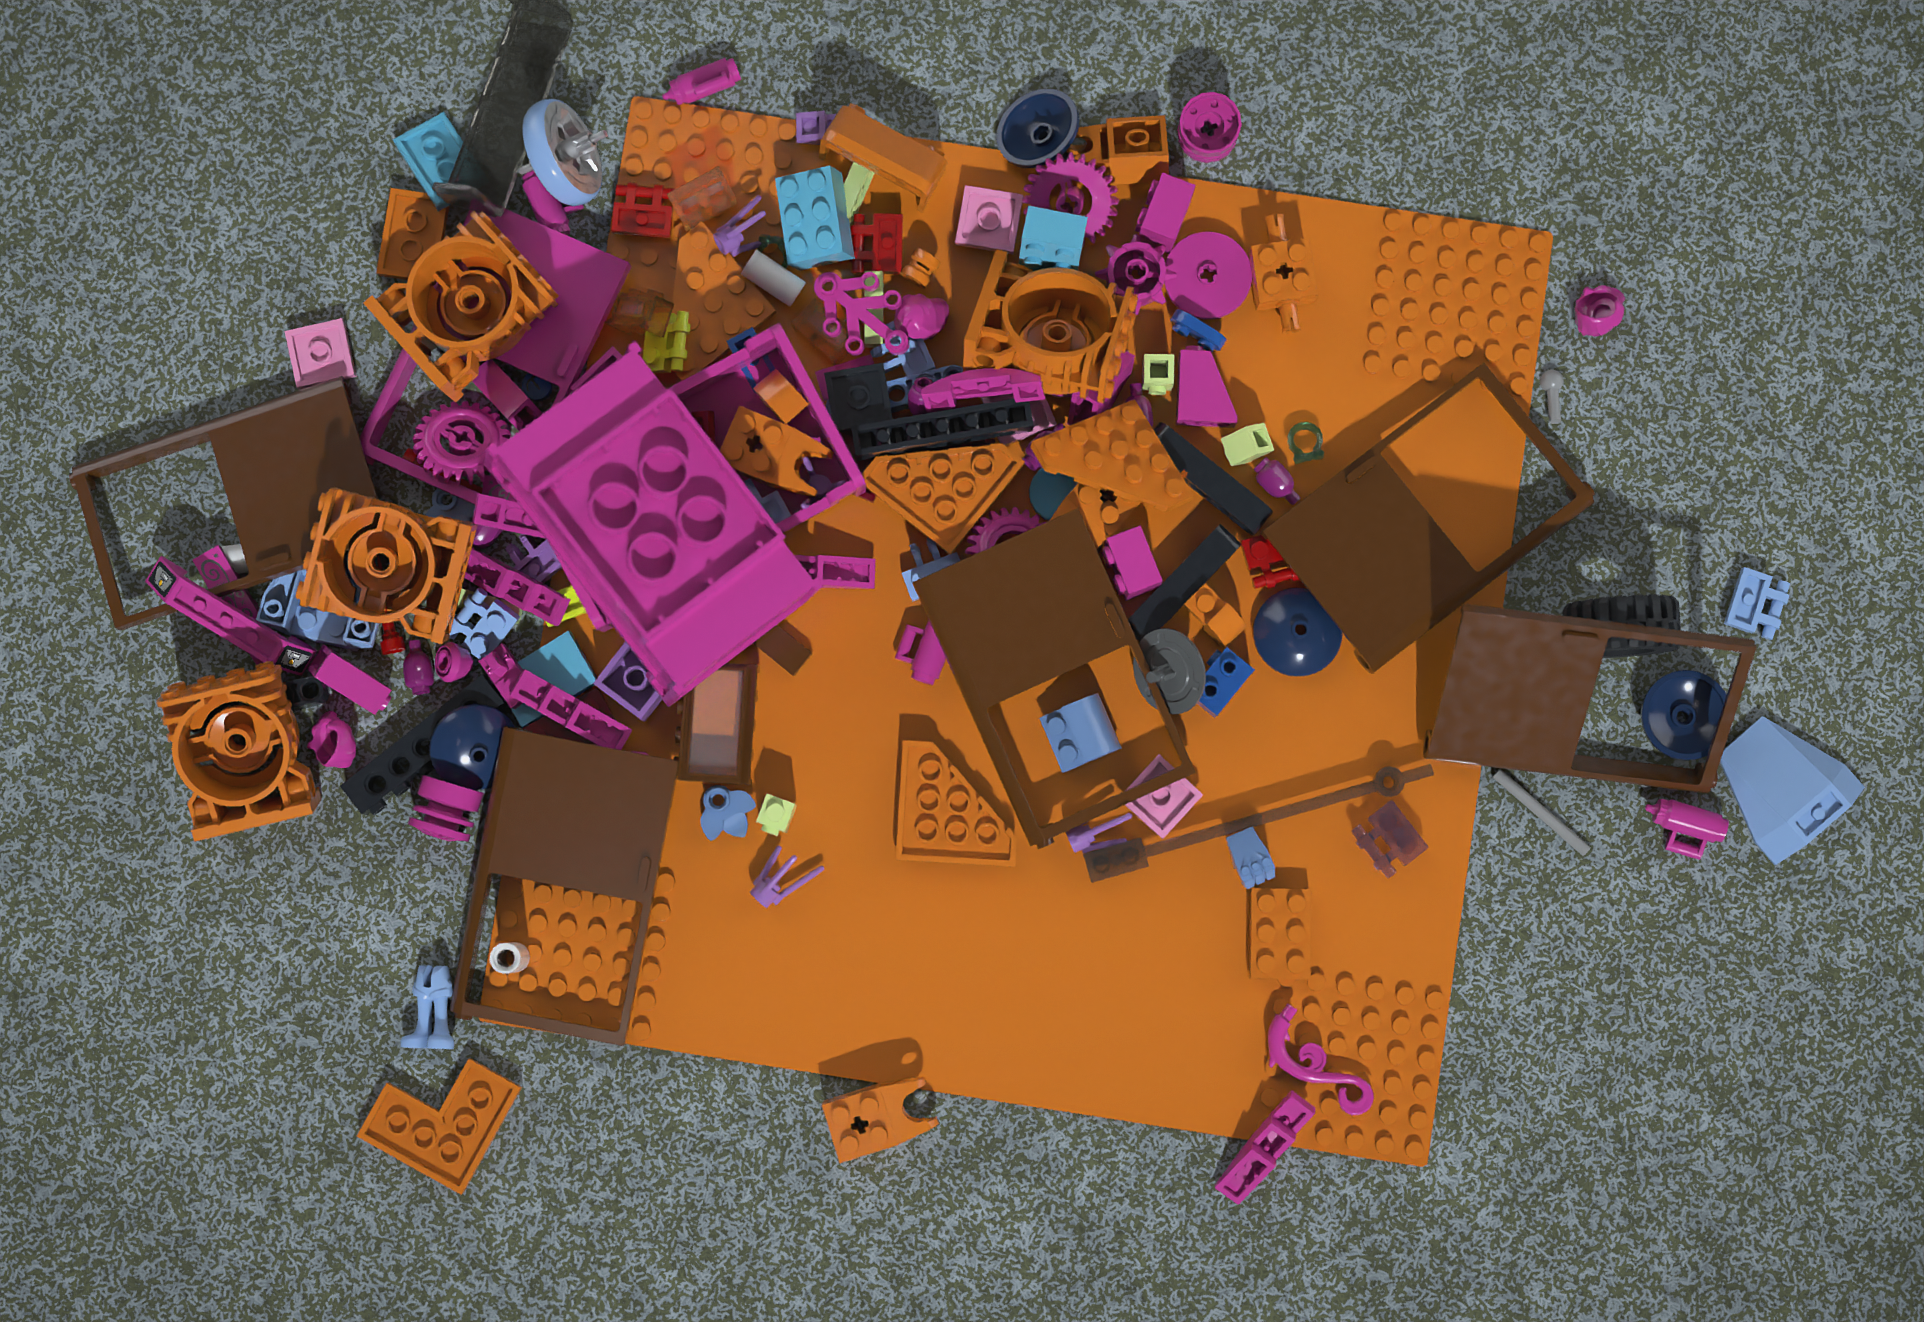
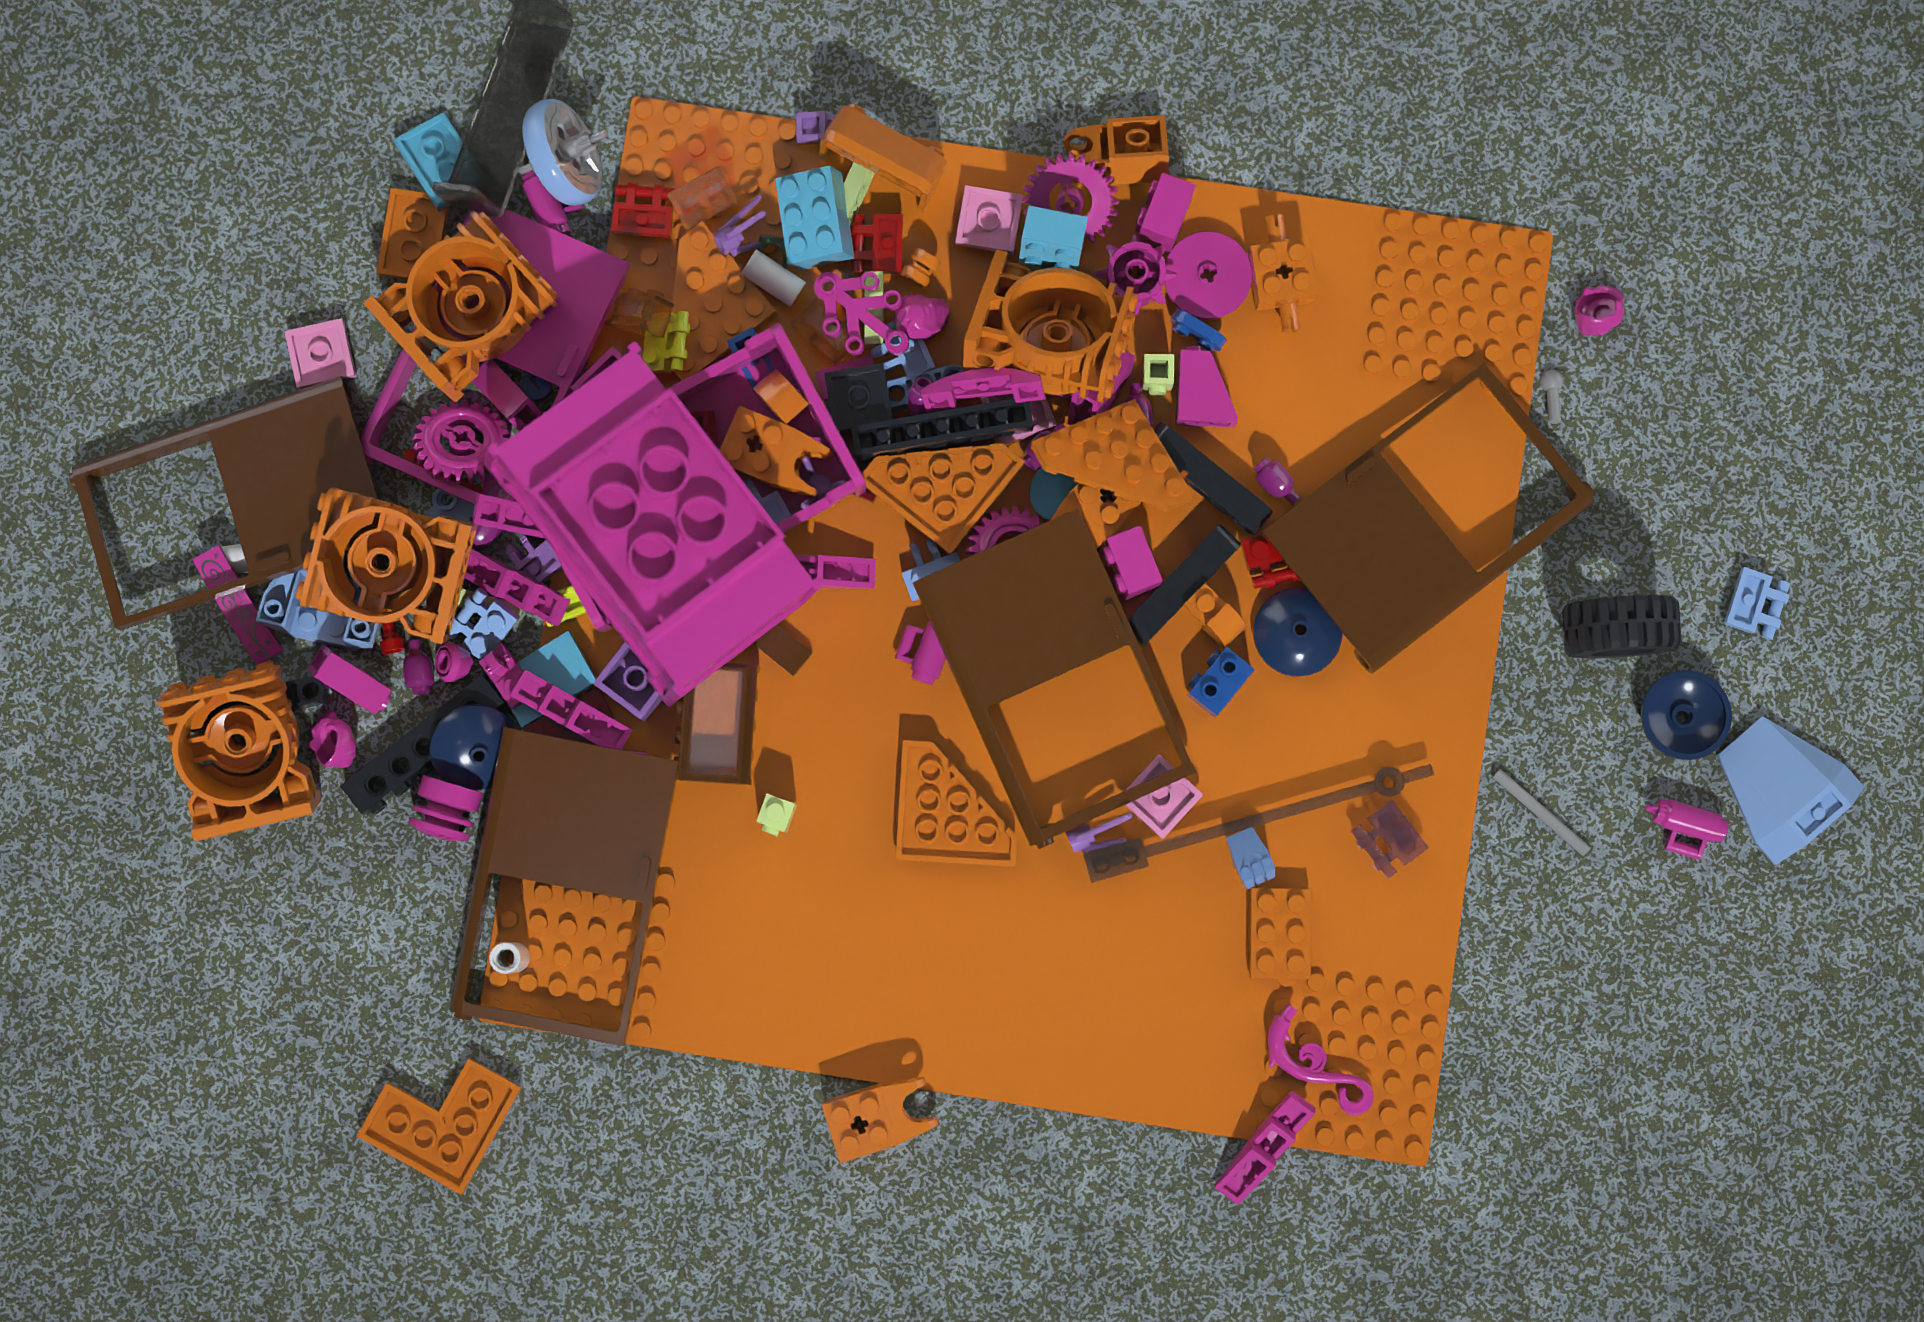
(226, 620): dark pink slope -> none
(430, 986): light blue piece -> none
(703, 81): dark pink piece -> none
(729, 815): medium blue plate -> none
(767, 889): medium lavender plant -> none
(1037, 128): dark blue dish -> none
(1080, 732): medium blue brick -> none
(1175, 669): dark grey piece -> none
(1216, 112): dark pink wheel -> none
(1247, 444): yellowish green brick -> none
(1300, 456): clear green piece -> none
(1525, 687): reddish brown door -> none

